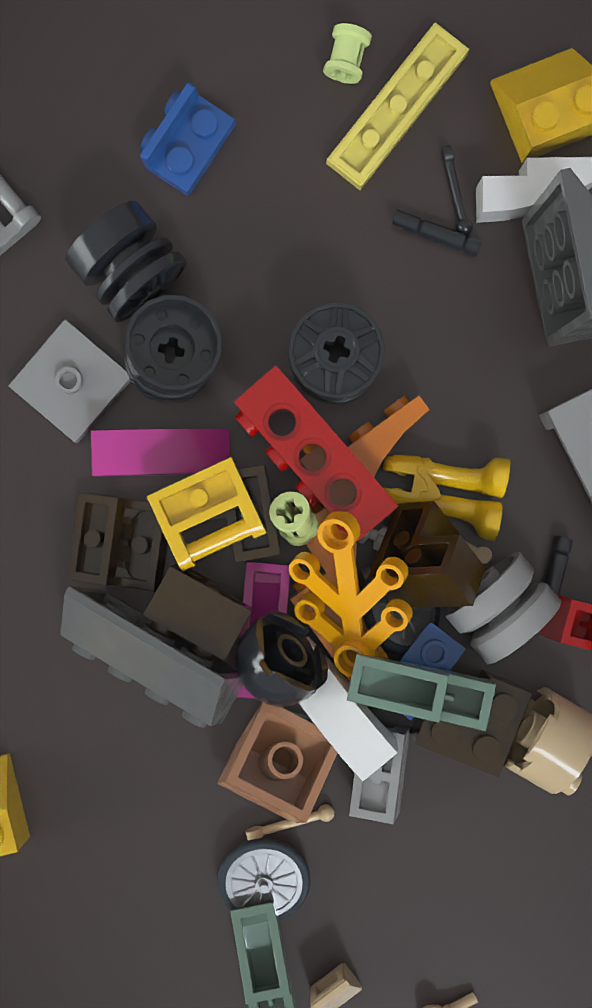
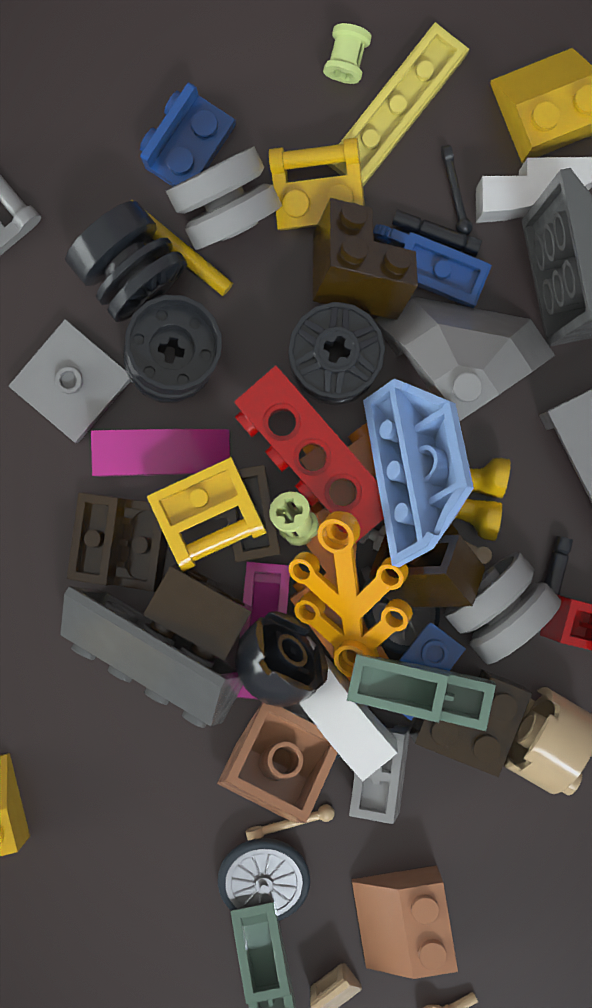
(195, 262): none -> yellow bar
(226, 203): none -> light grey wheel
(307, 199): none -> yellow plate
(355, 267): none -> dark brown brick
(405, 923): none -> nougat slope
(417, 466): none -> light blue wedge
(440, 267): none -> blue hinge
(465, 350): none -> light grey brick

